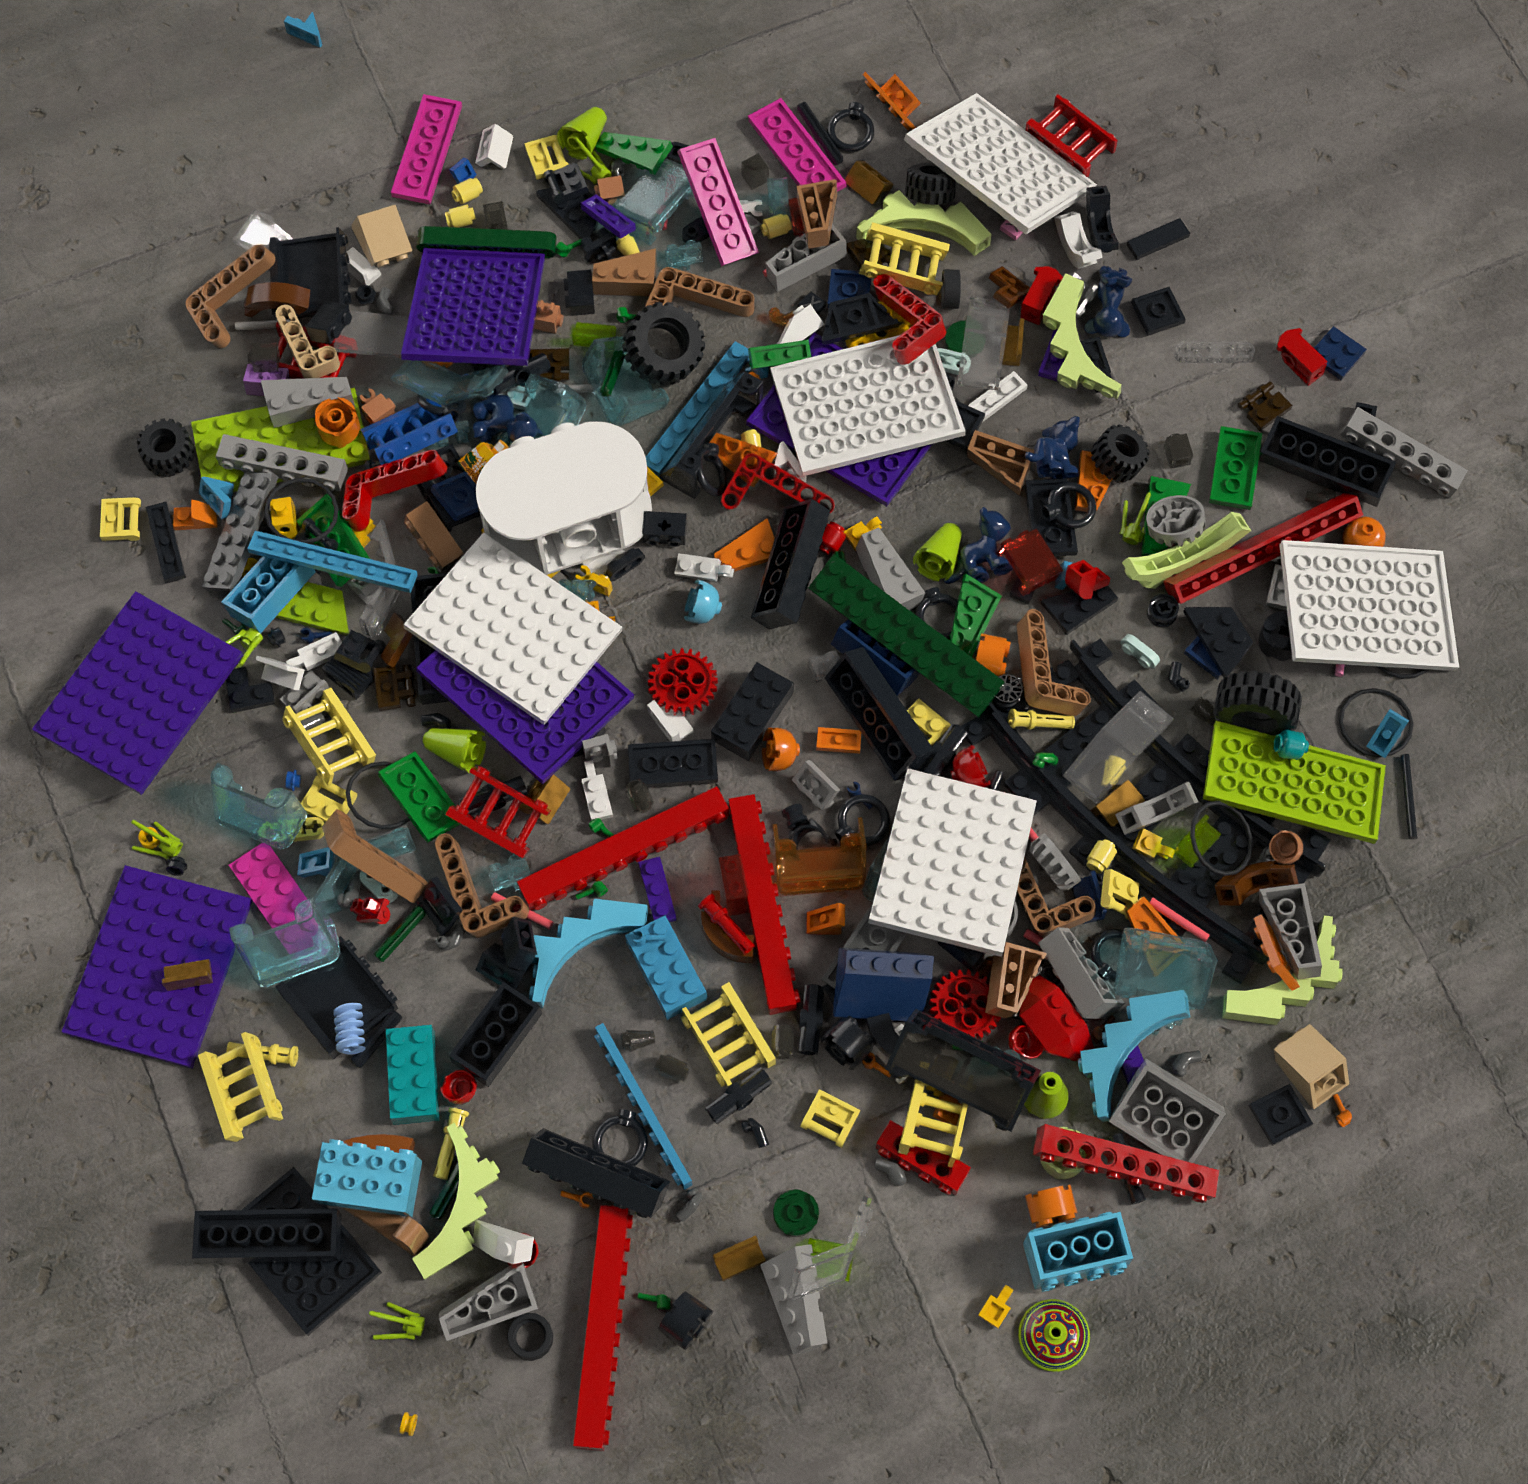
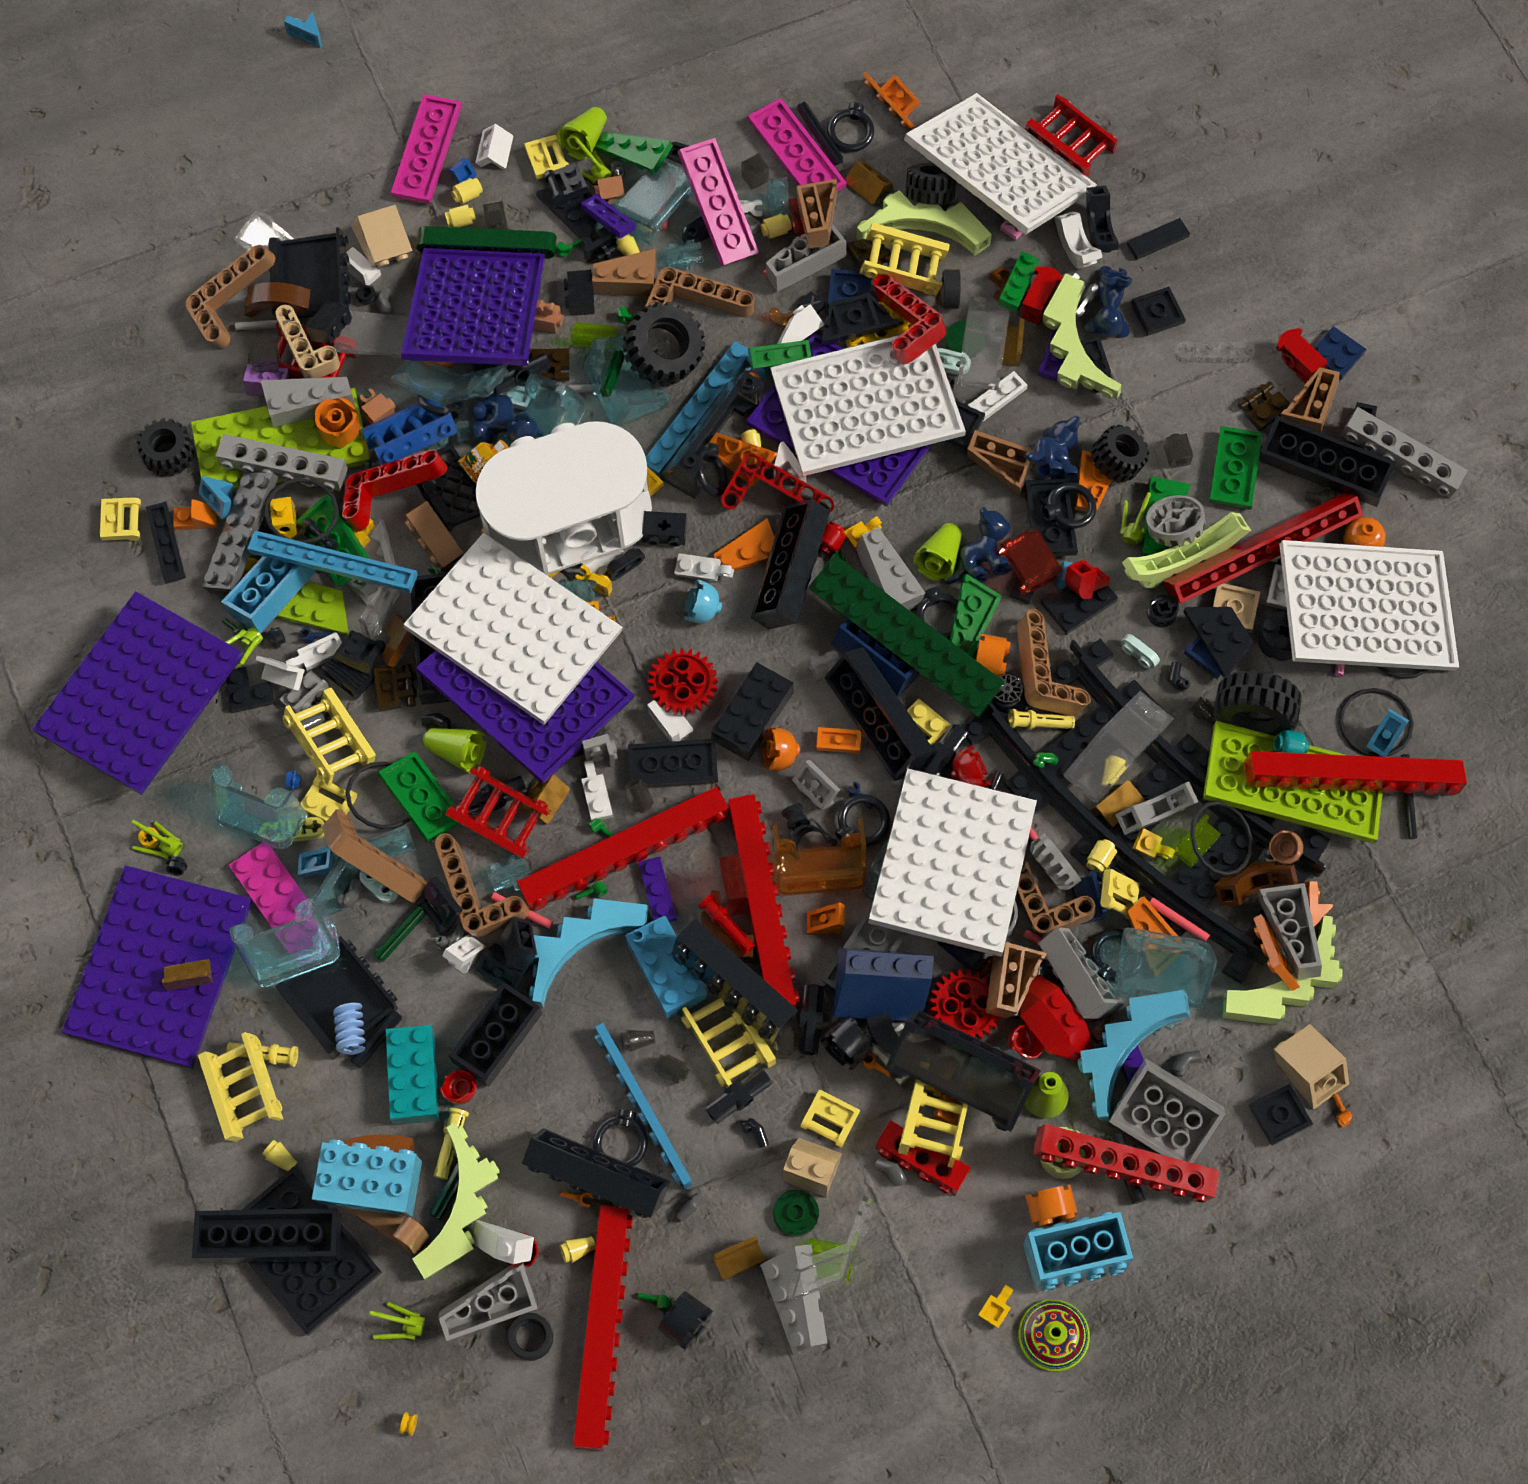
(279, 1156): none -> light yellow cone
(371, 910): red hips -> none
(457, 495): dark blue plate -> none
(464, 953): none -> white slope
(577, 1248): none -> light yellow cone
(733, 982): none -> black brick
(811, 1167): none -> tan slope
(1018, 281): none -> green plate
(1242, 601): none -> tan plate
(1314, 401): none -> medium nougat wedge
(1317, 910): none -> orange slope
(1354, 772): none -> red brick

